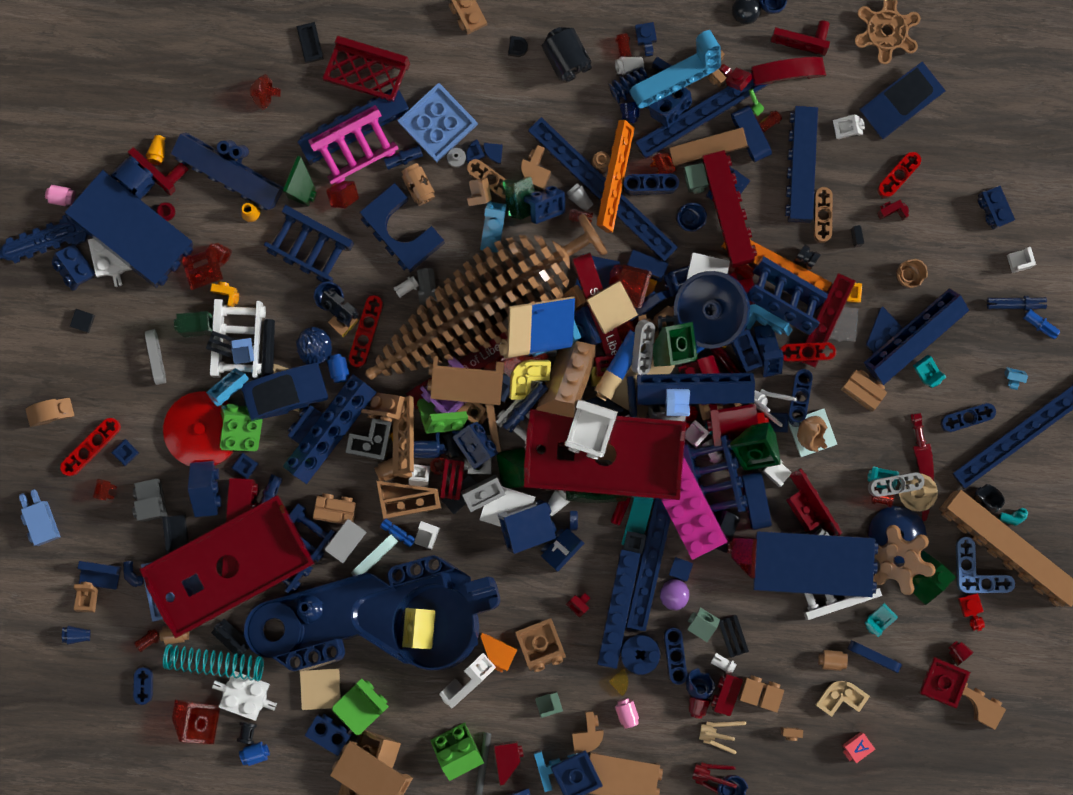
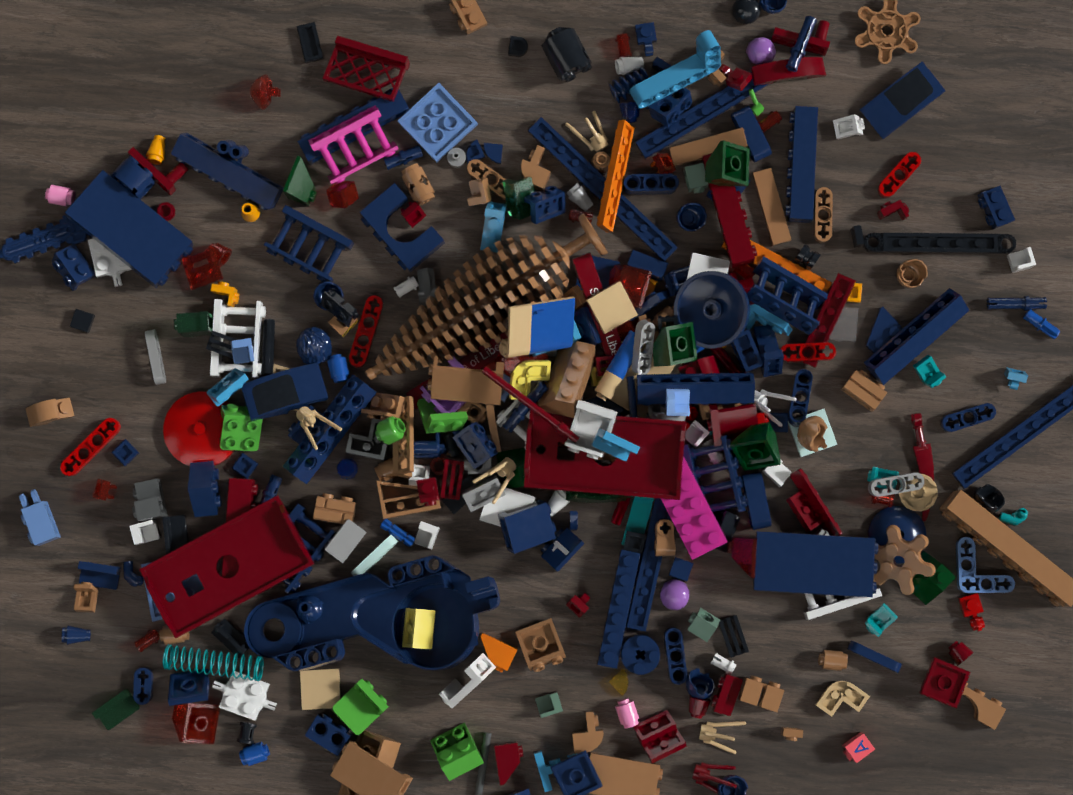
(116, 709): none -> clear green panel
(144, 532): none -> white panel
(188, 687): none -> dark blue plate
(308, 418): none -> tan plant
(347, 468): none -> clear blue hat
(390, 430): none -> bright green head
(413, 214): none -> dark red tile
(428, 491): none -> dark red bracket
(503, 469): none -> tan plant
(561, 428): none -> dark red bar
(598, 141): none -> tan plant
(614, 445): none -> dark azure bracket
(659, 736): none -> dark red slope
(664, 542): none -> medium nougat piece
(728, 165): none -> dark green slope
(761, 51): none -> medium lavender hair
(771, 206): none -> medium nougat tile
(798, 51): none -> dark blue pin
(940, 243): none -> black plate

